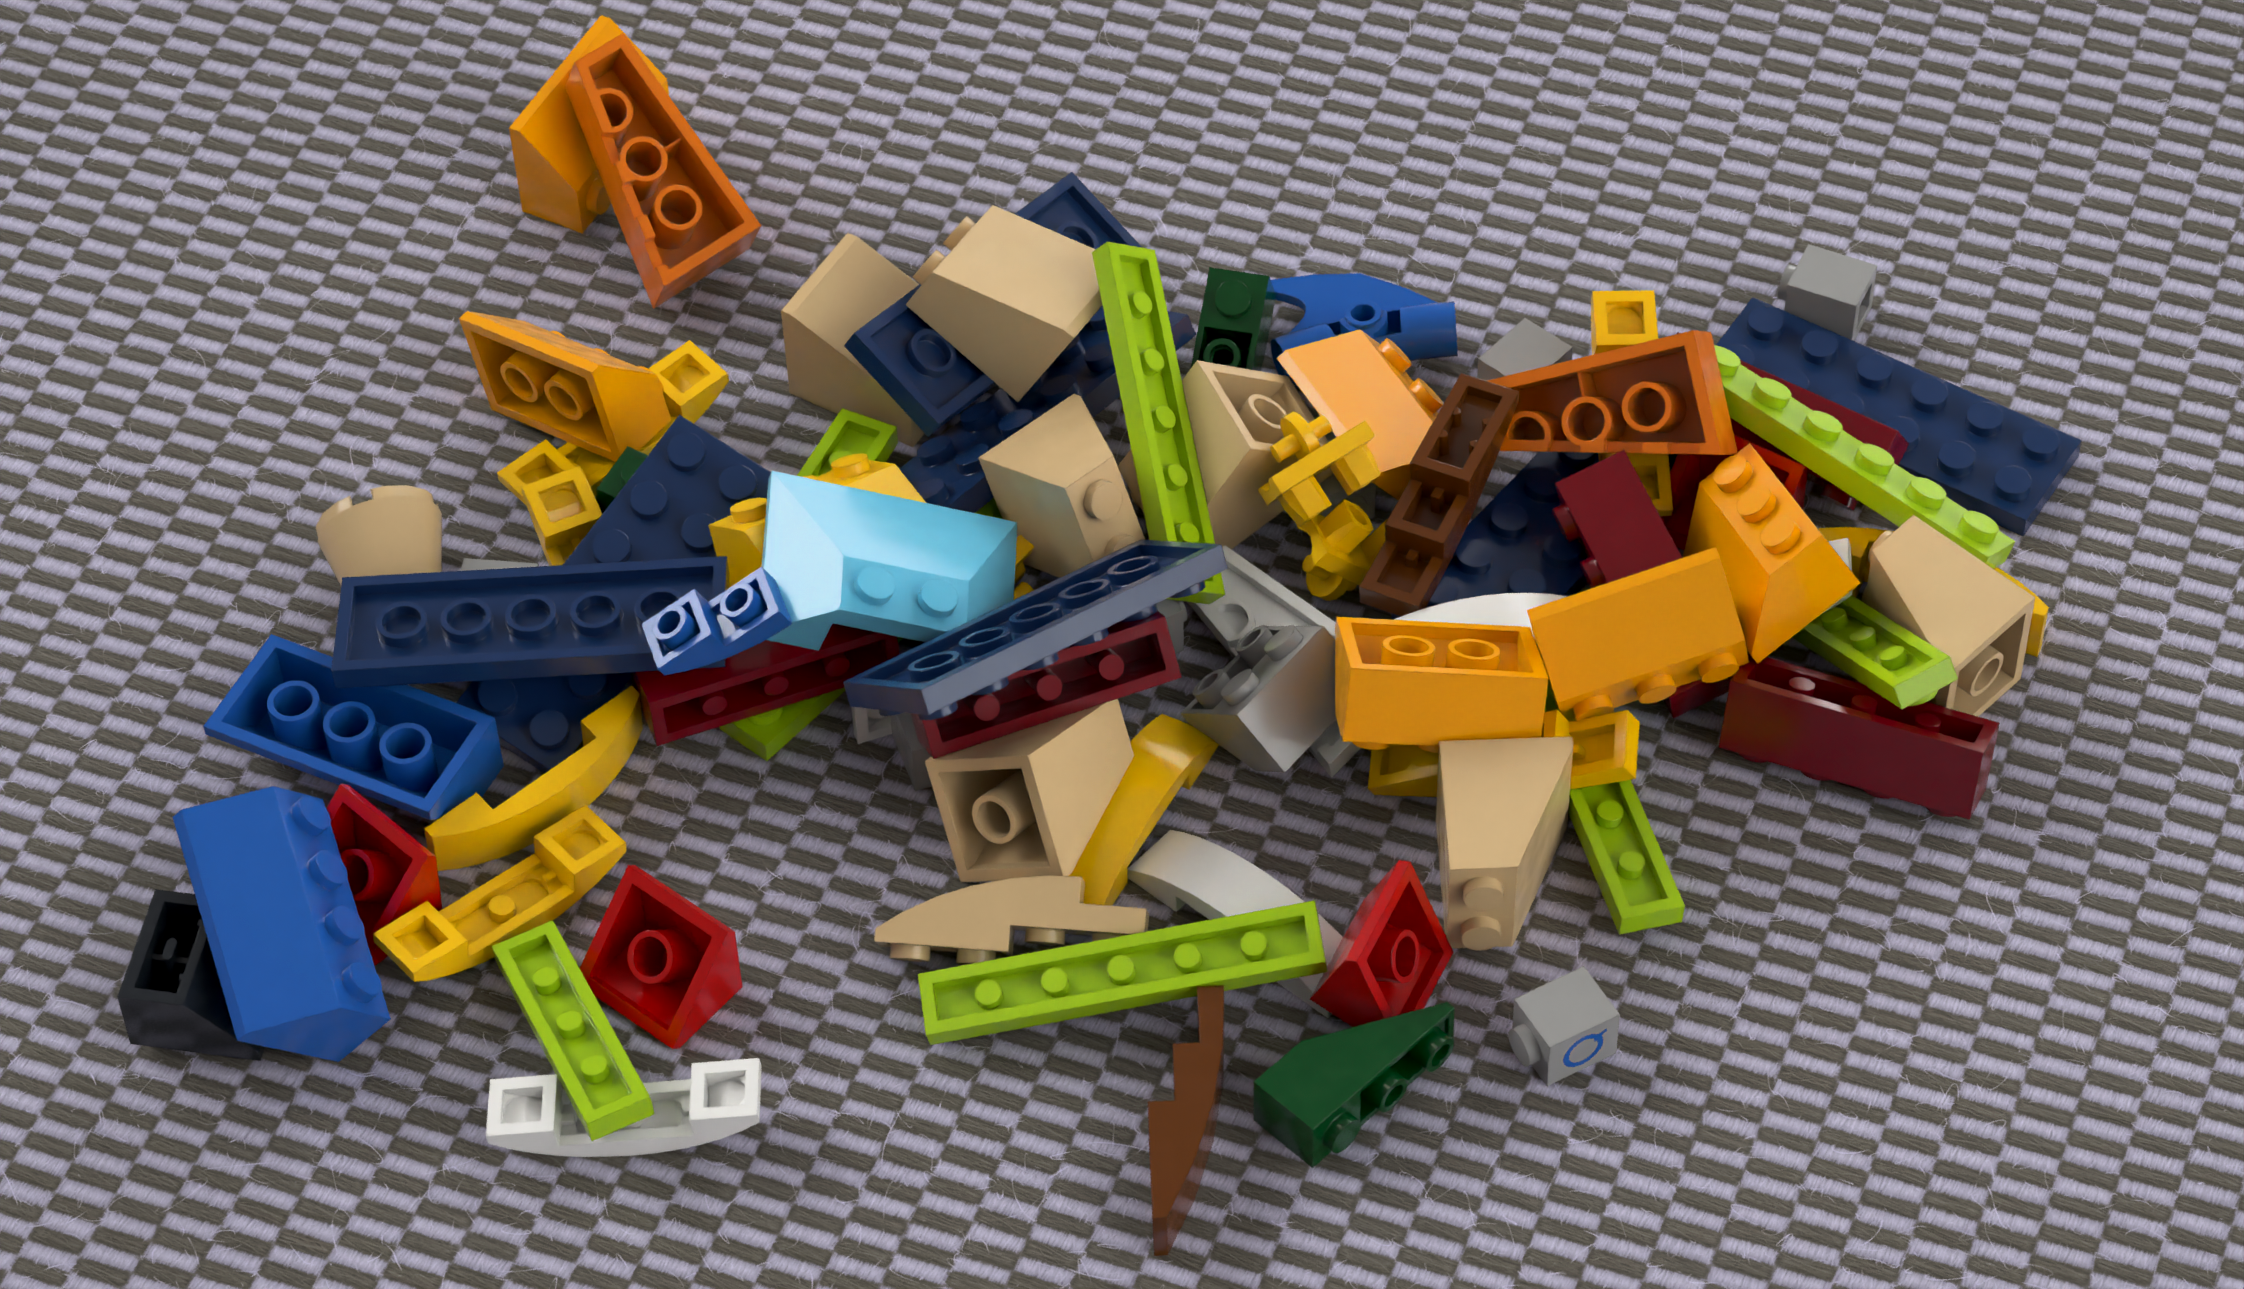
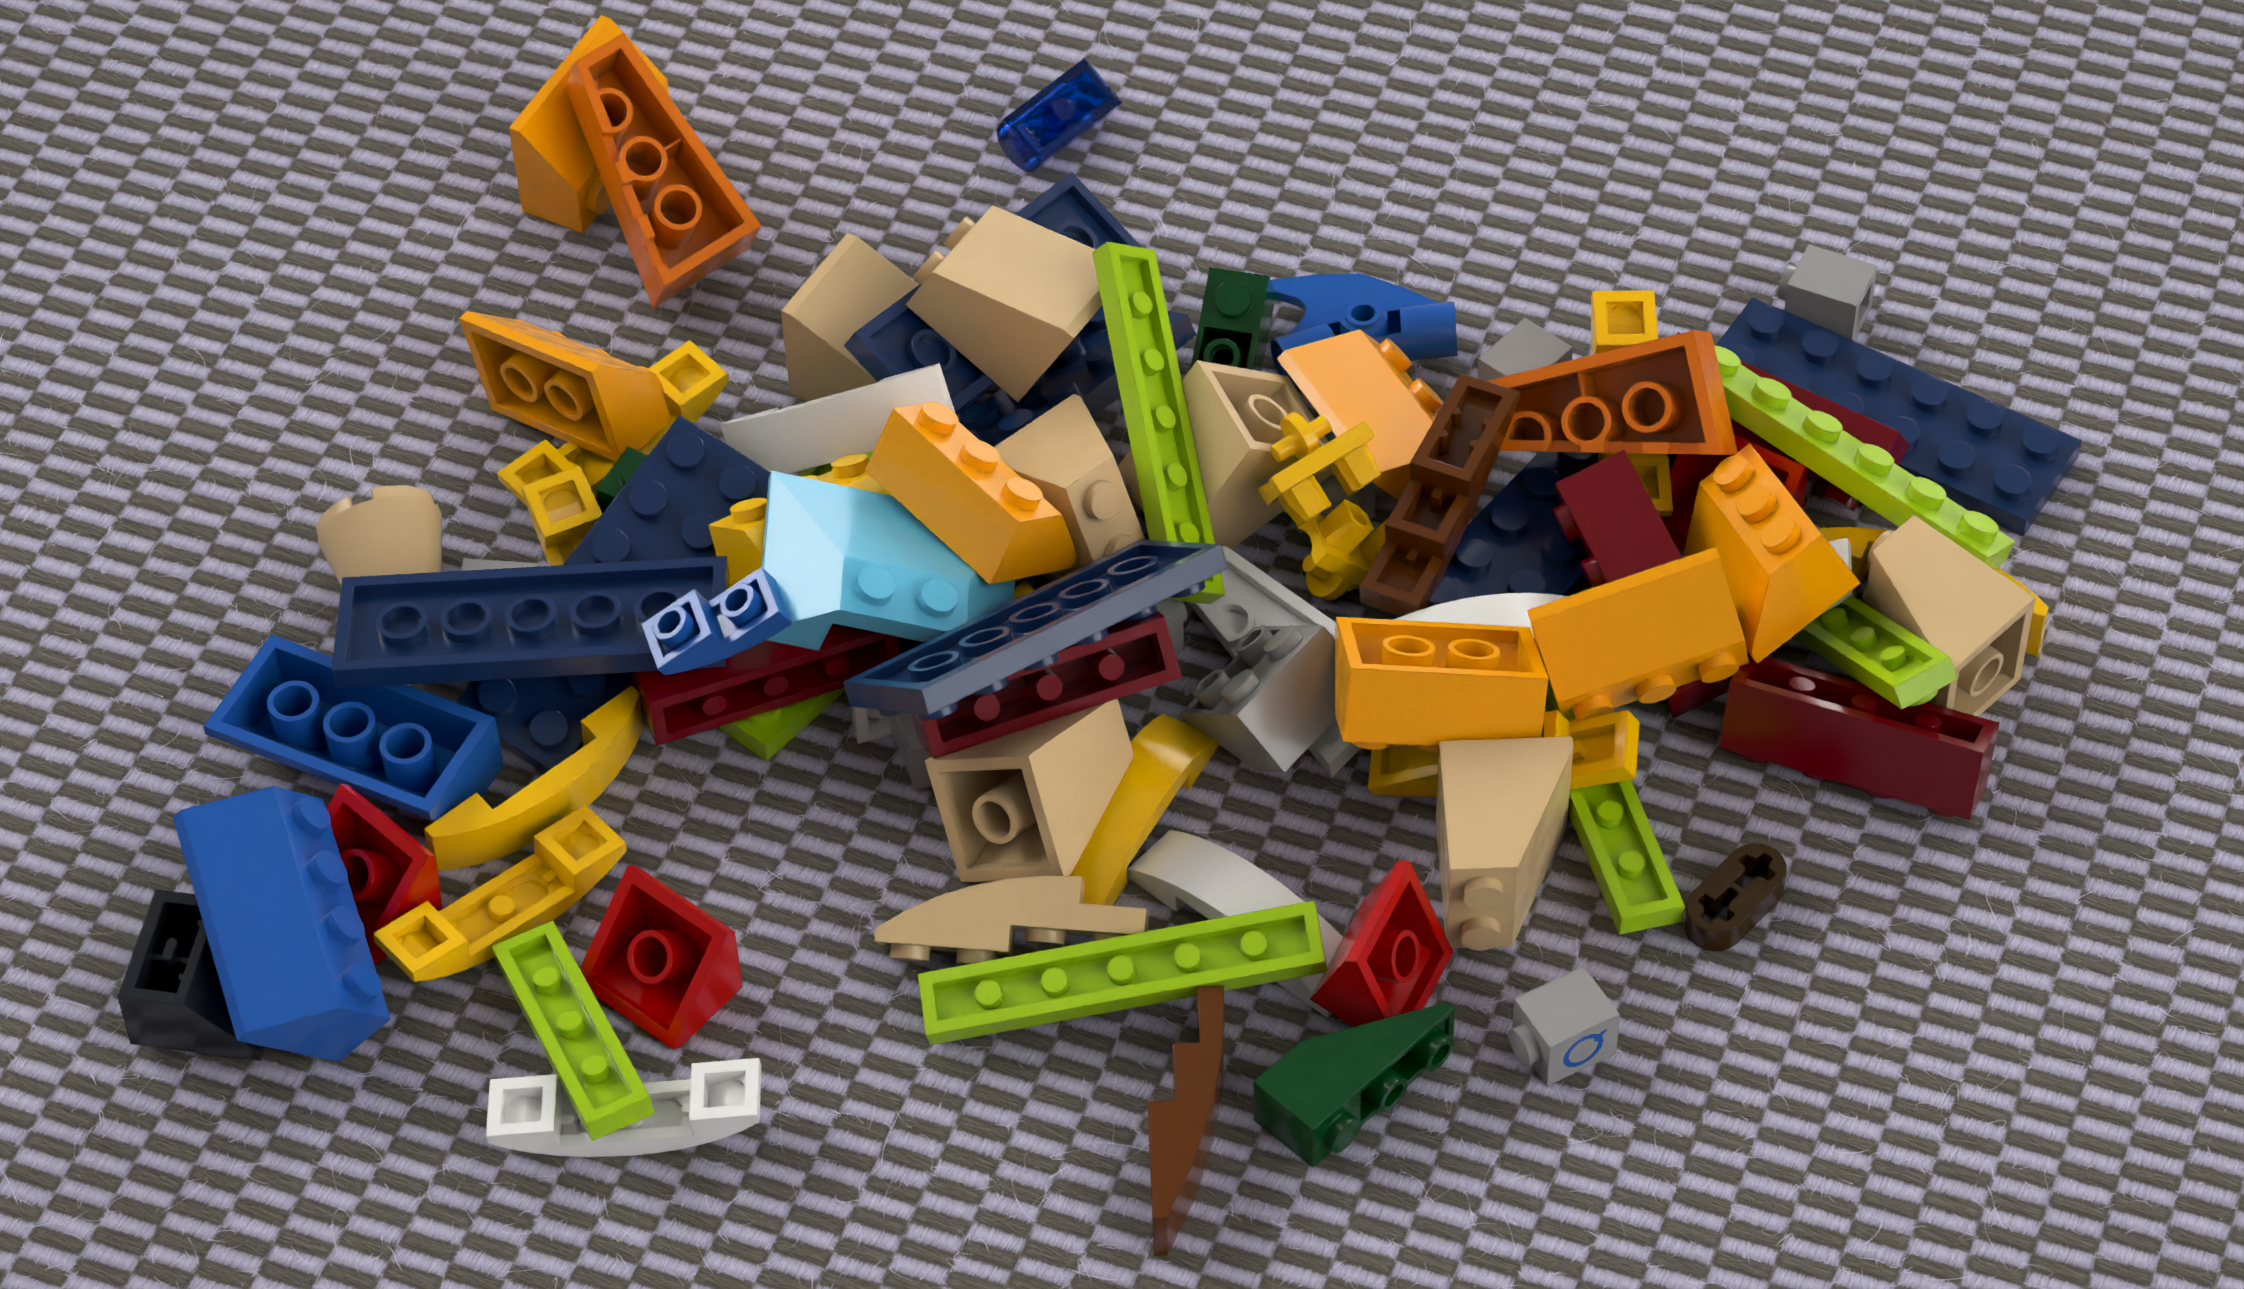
(832, 425): none -> white slope
(969, 495): none -> light orange slope
(1056, 116): none -> clear blue brick
(1744, 905): none -> dark brown beam

